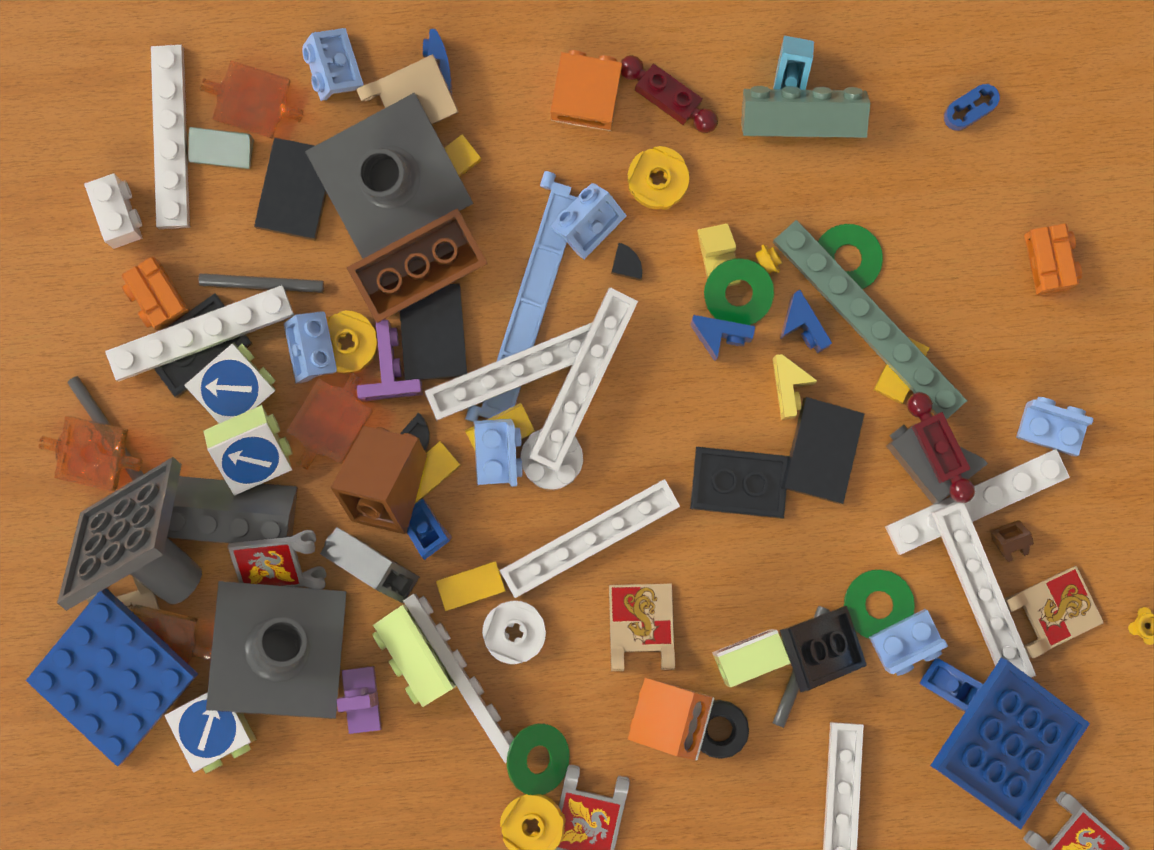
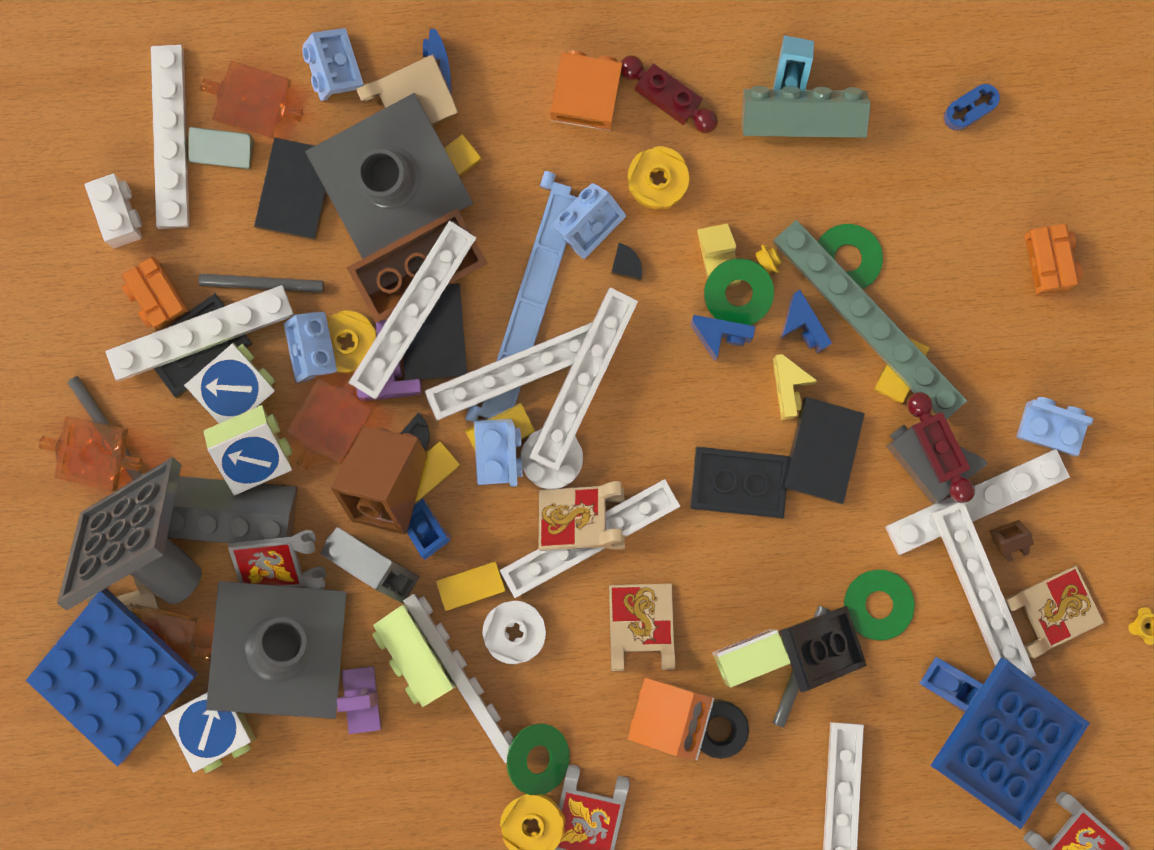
(412, 310): none -> white plate
(578, 518): none -> flag
(908, 643): light blue bracket -> none

